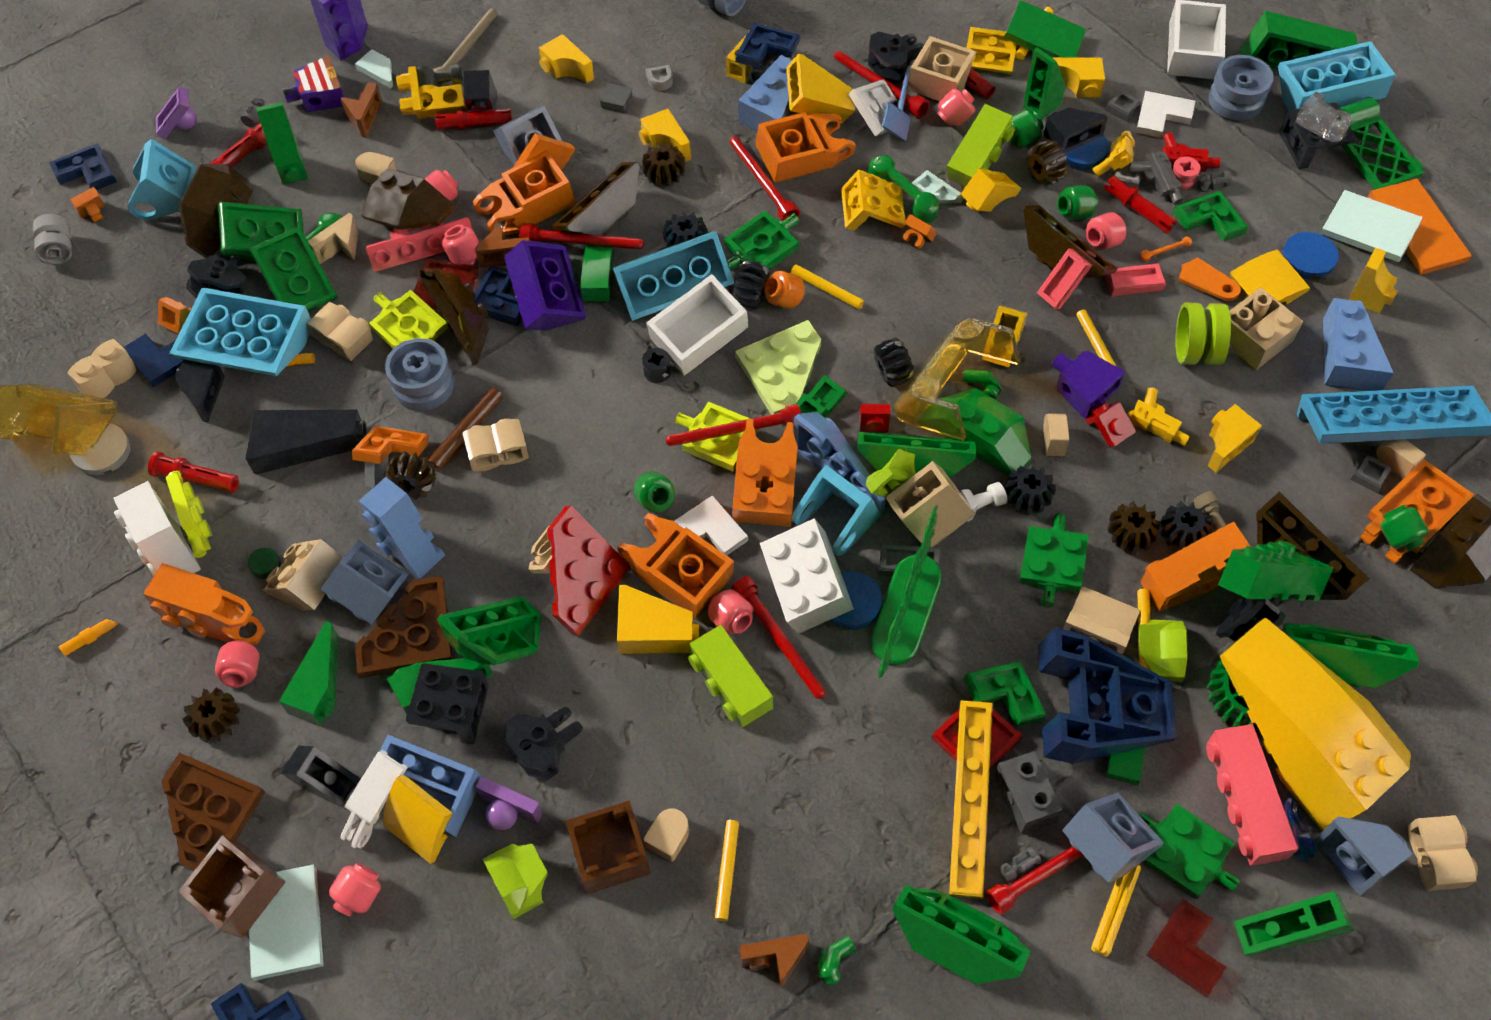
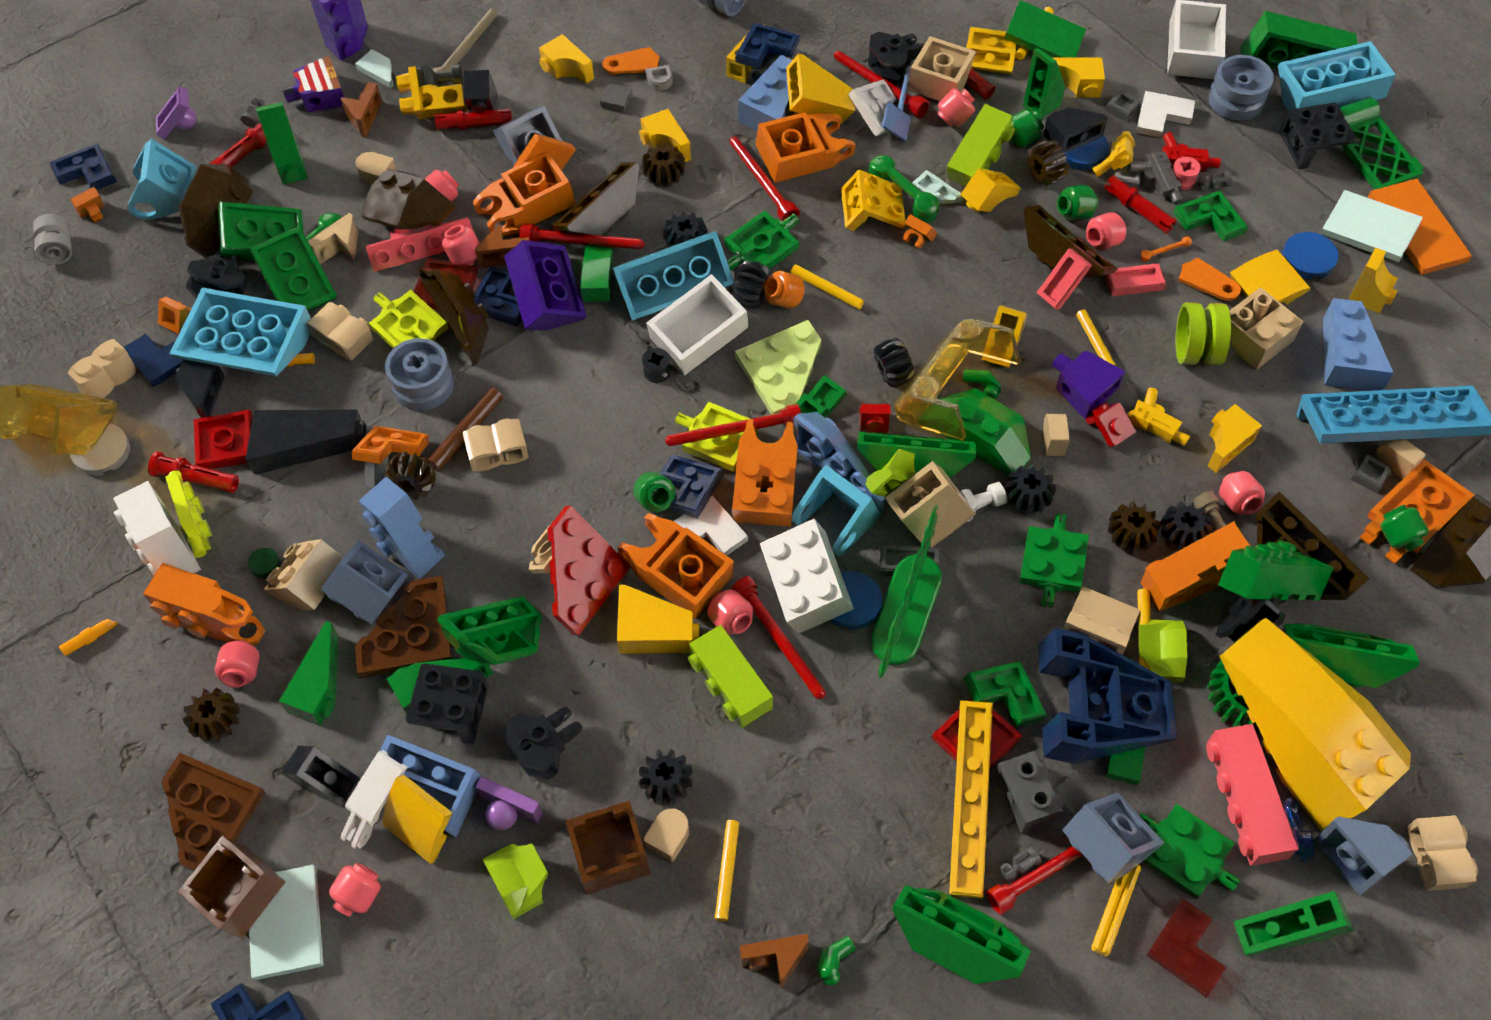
(222, 439): none -> red tile
(631, 62): none -> orange piece
(654, 782): none -> black gear
(696, 484): none -> dark blue tile
(1242, 493): none -> coral head
(1323, 119): clear leg -> none

